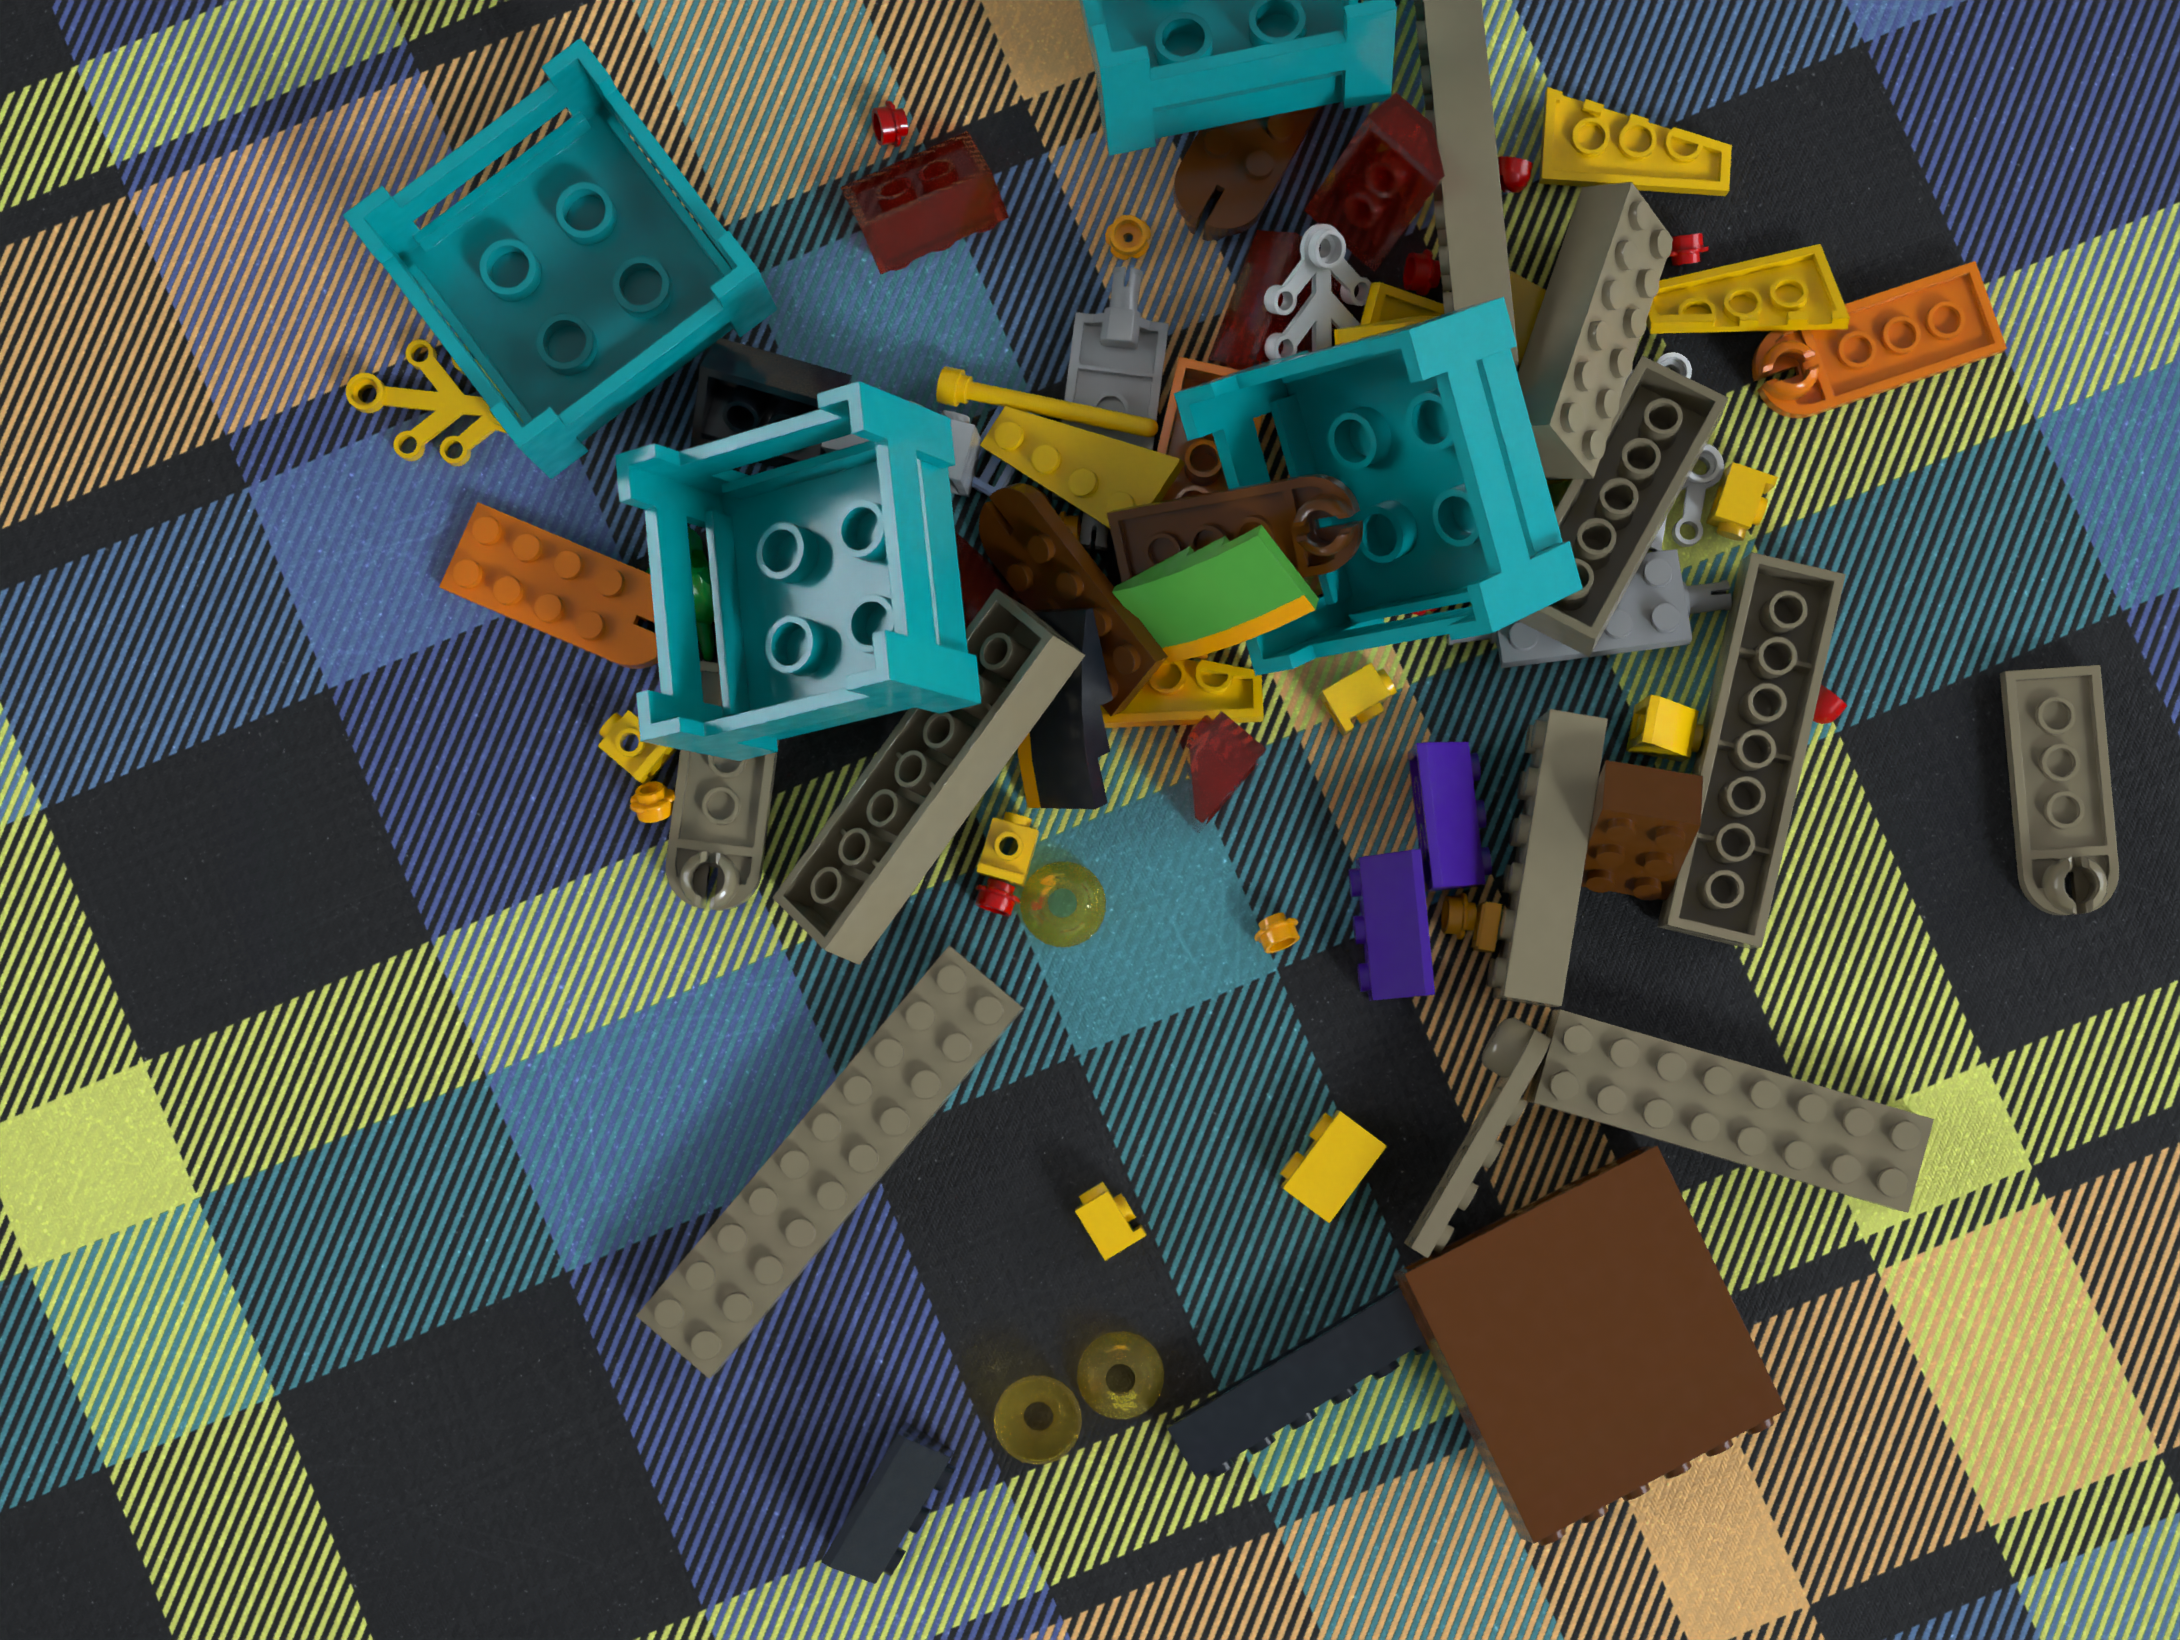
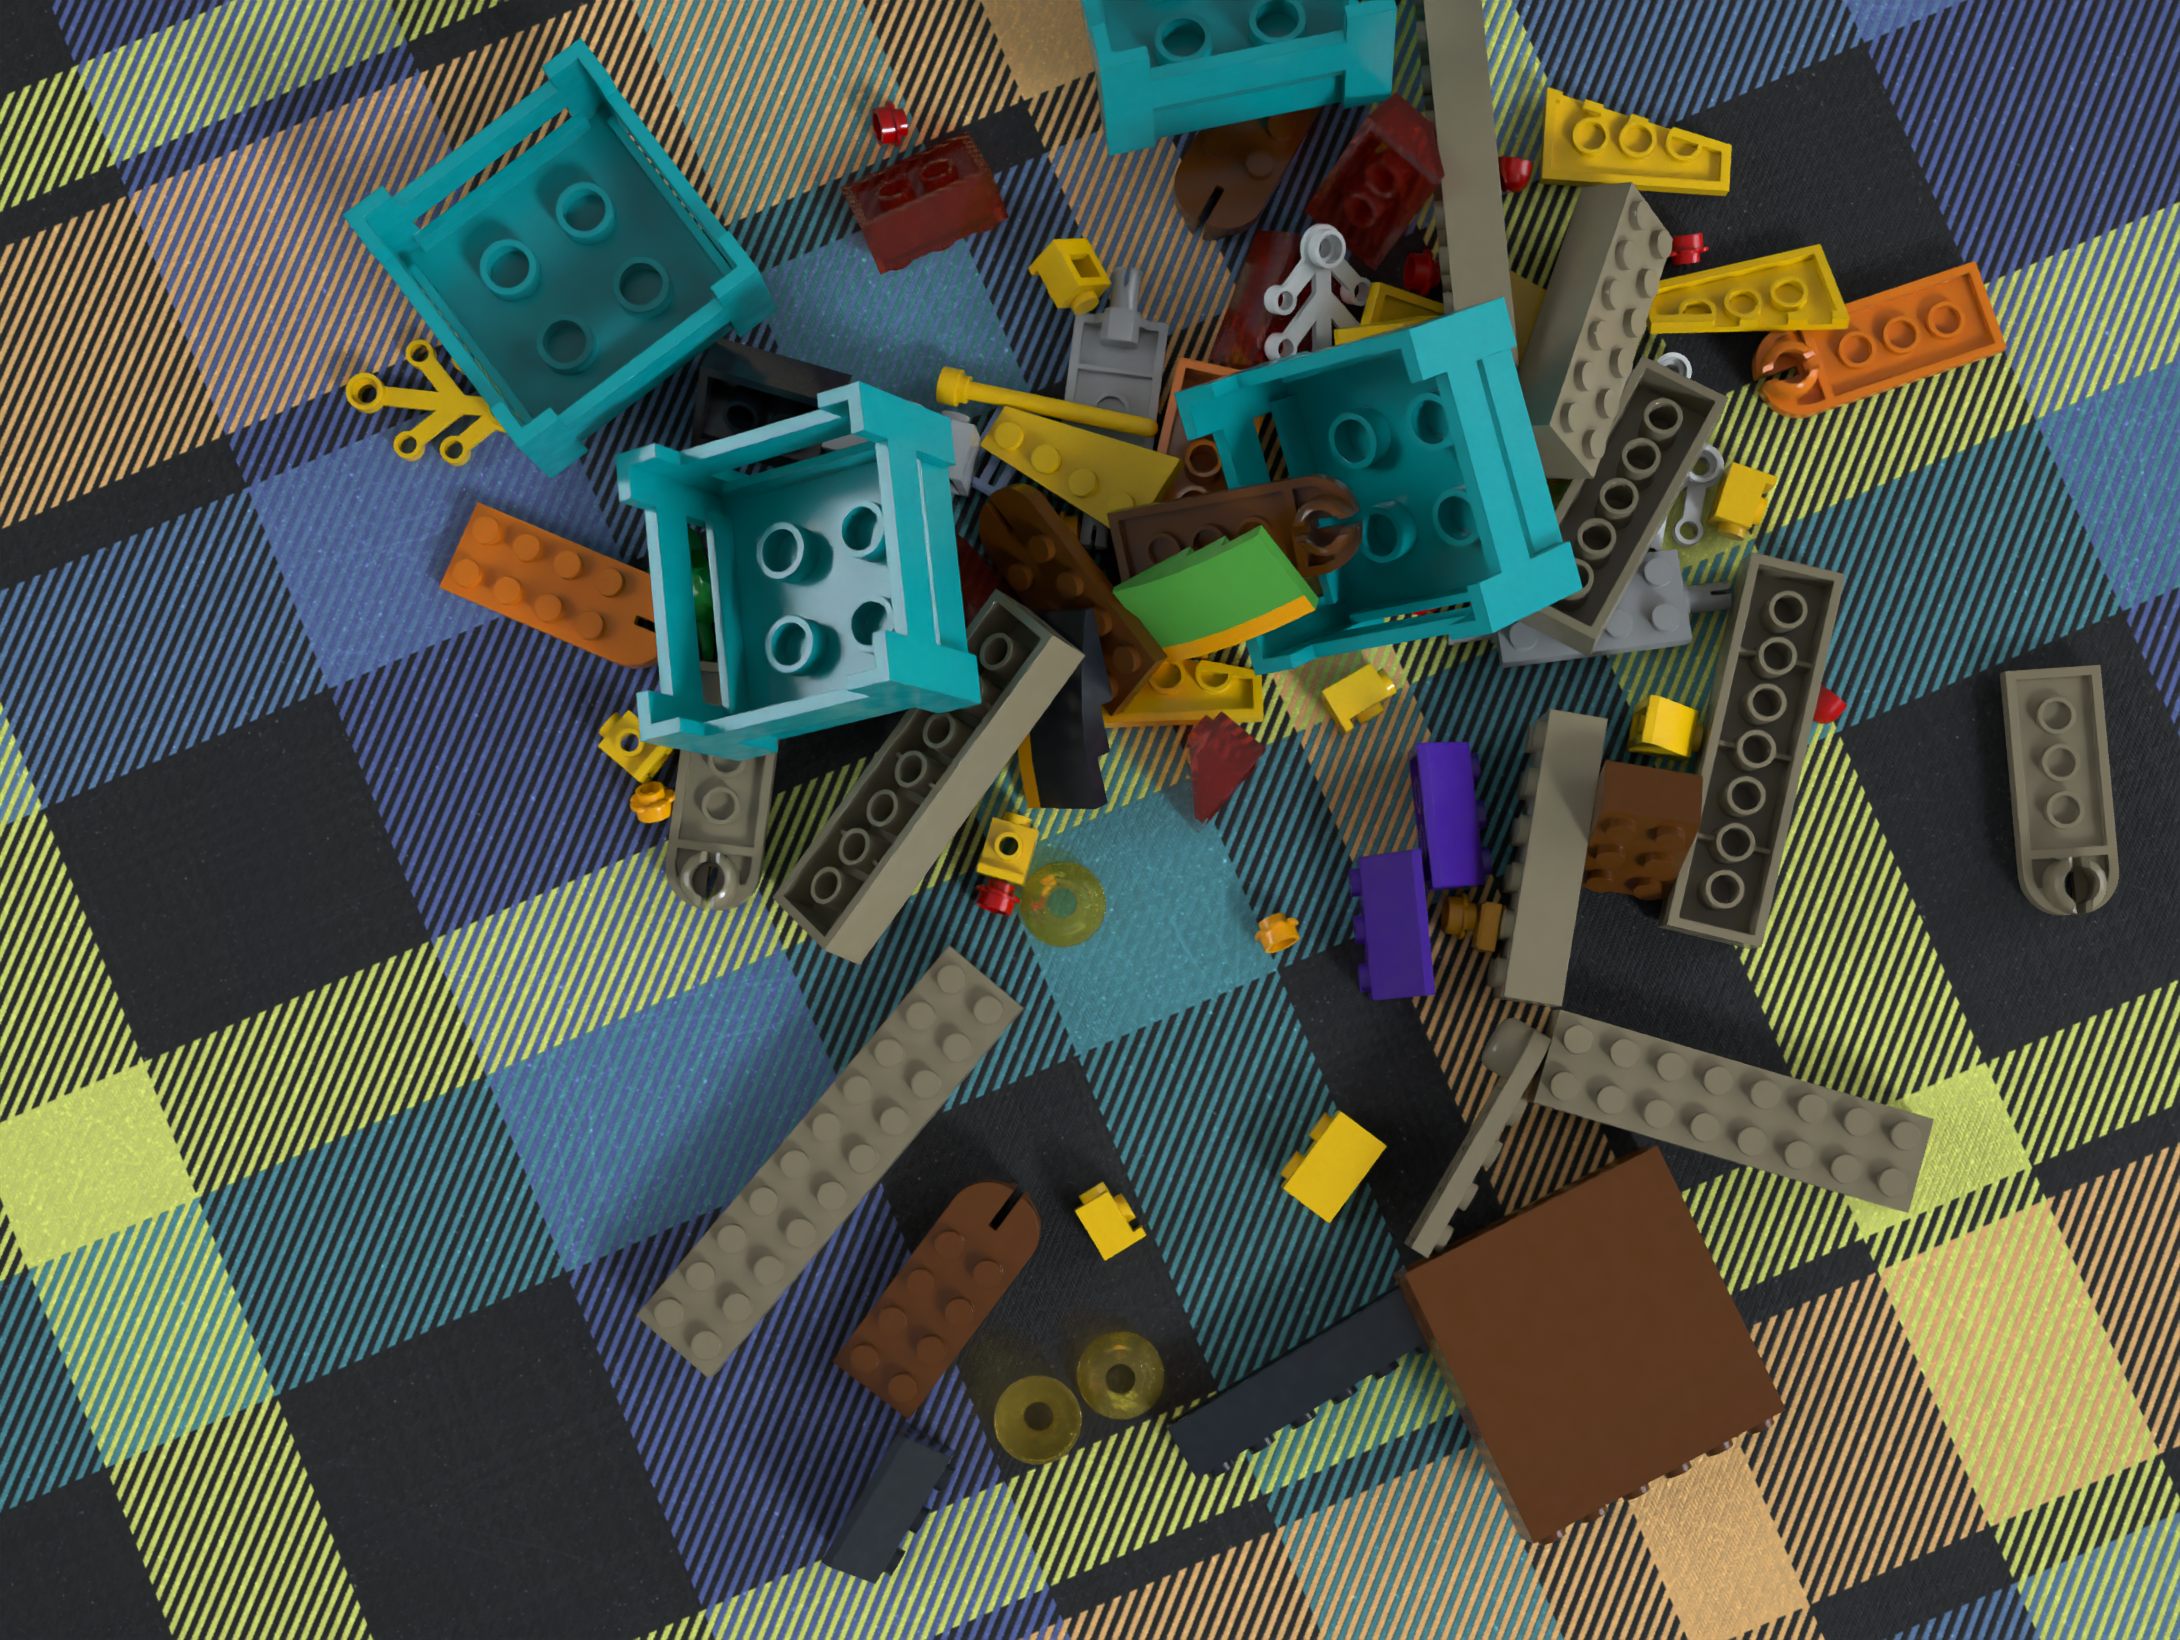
(941, 1295): none -> reddish brown plate
(1072, 274): none -> yellow brick
(1128, 225): light orange plate -> none

